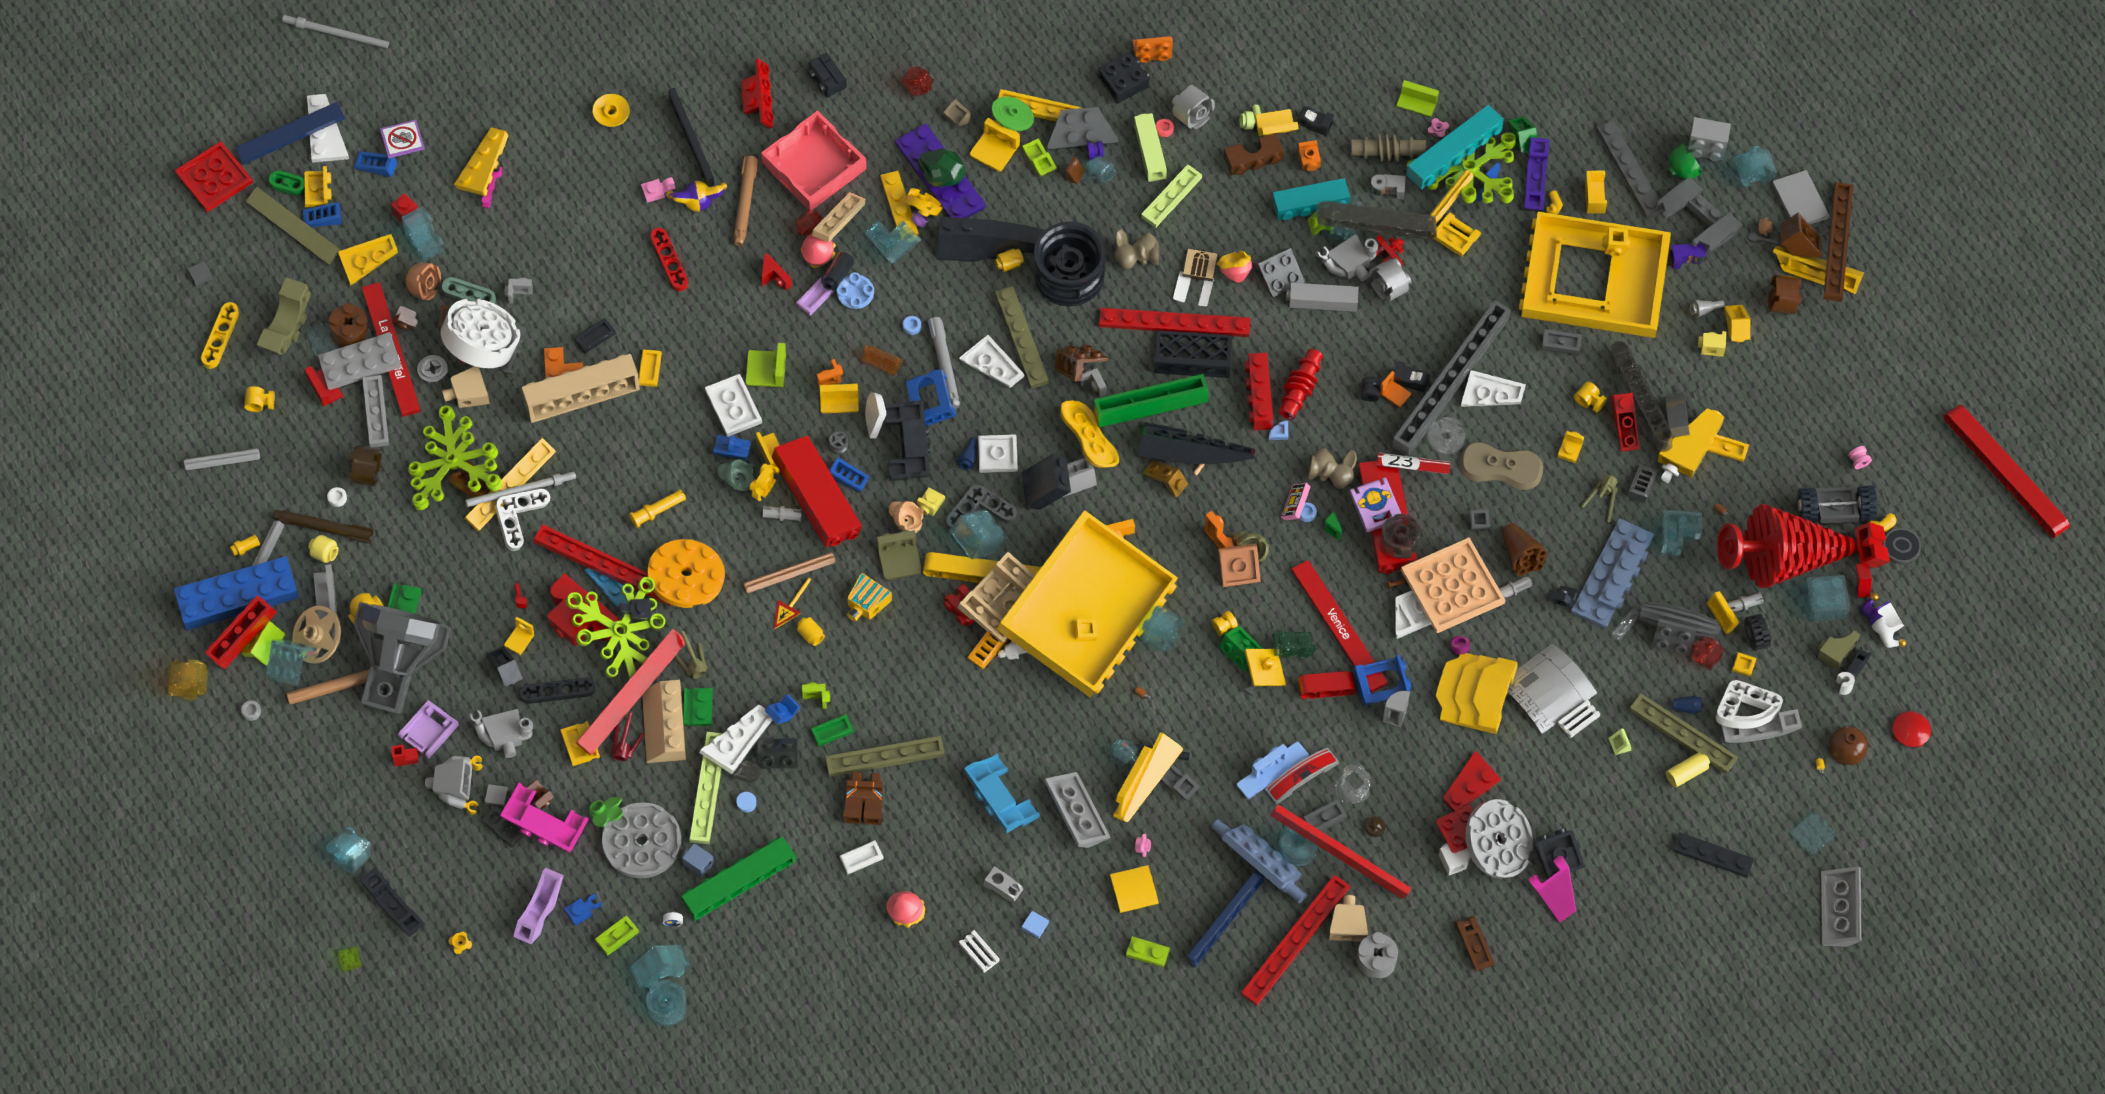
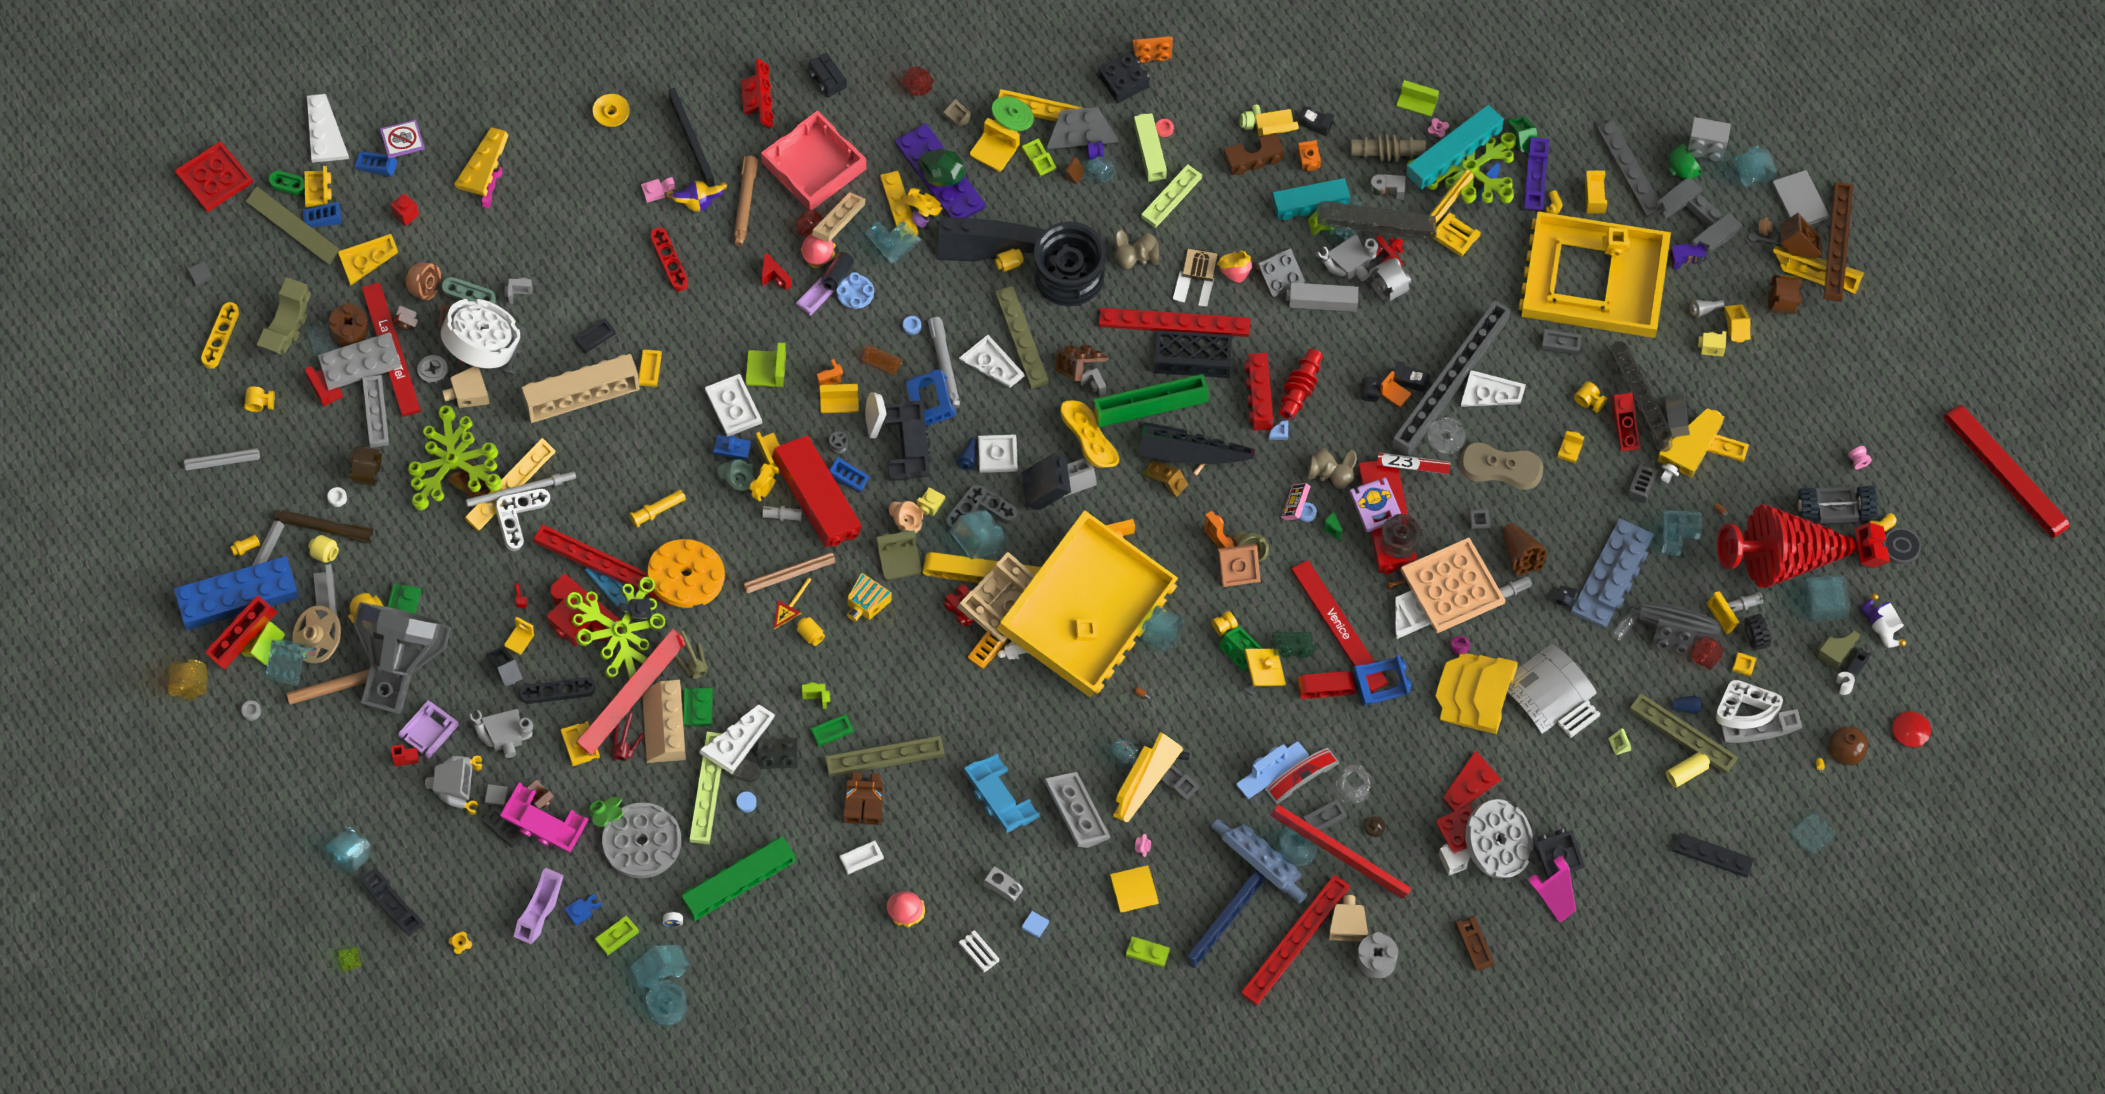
(290, 133): dark blue tile -> none
(302, 23): light grey bar -> none
(420, 234): clear light blue brick -> none
(555, 362): orange plate -> none
(697, 860): sand blue brick -> none
(784, 710): blue bracket -> none
(1192, 107): light grey brick -> none
(1396, 708): light grey brick -> none
(1606, 486): olive plant -> none
(1841, 907): light grey slope -> none
(1863, 580): red piece -> none

